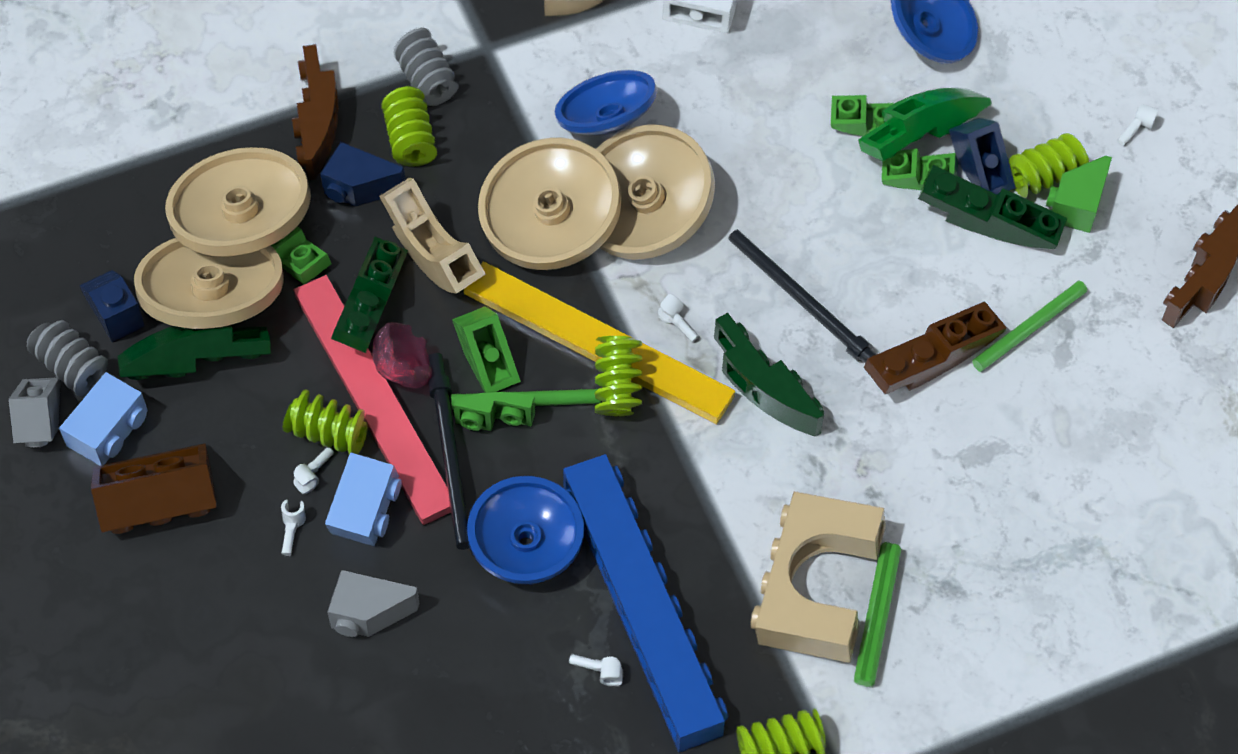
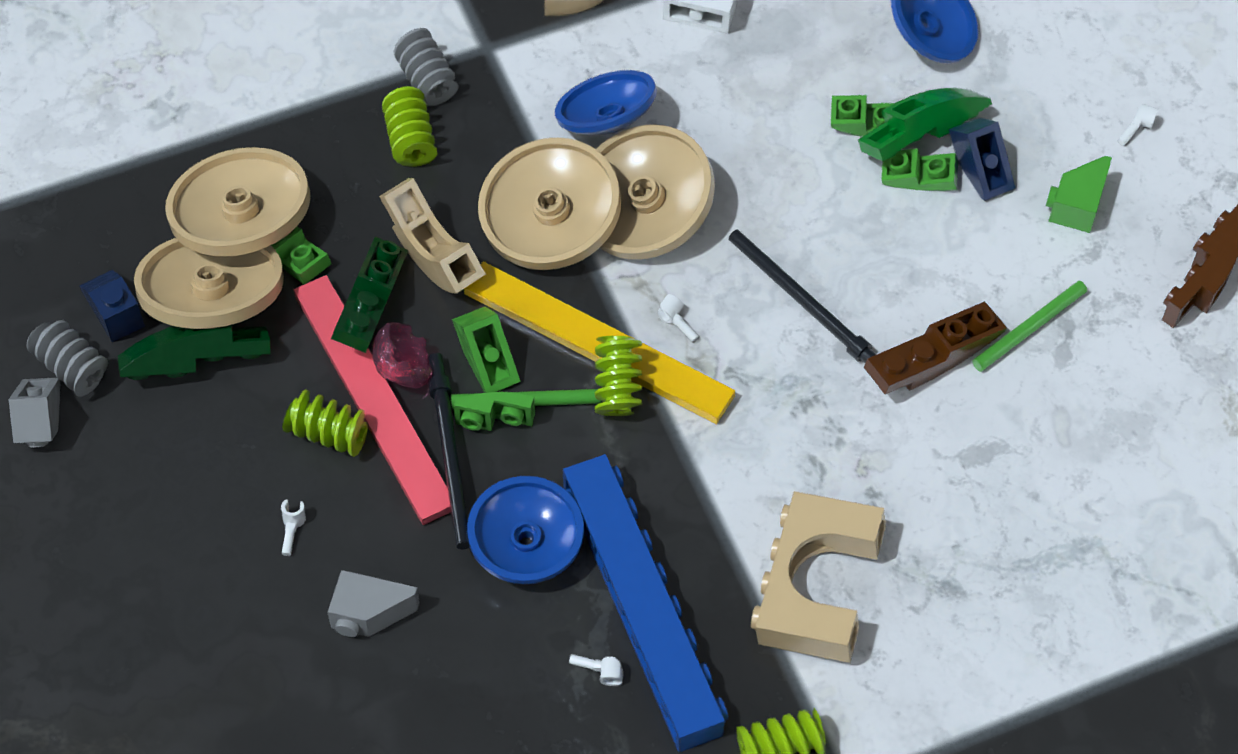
(104, 419): light blue brick -> none
(153, 489): reddish brown slope -> none
(304, 475): white hand -> none
(317, 114): reddish brown slope -> none
(358, 176): dark blue slope -> none
(363, 499): light blue brick -> none
(770, 388): dark green slope -> none
(877, 614): bright green axle -> none
(999, 216): dark green slope -> none
(1046, 163): lime piece -> none

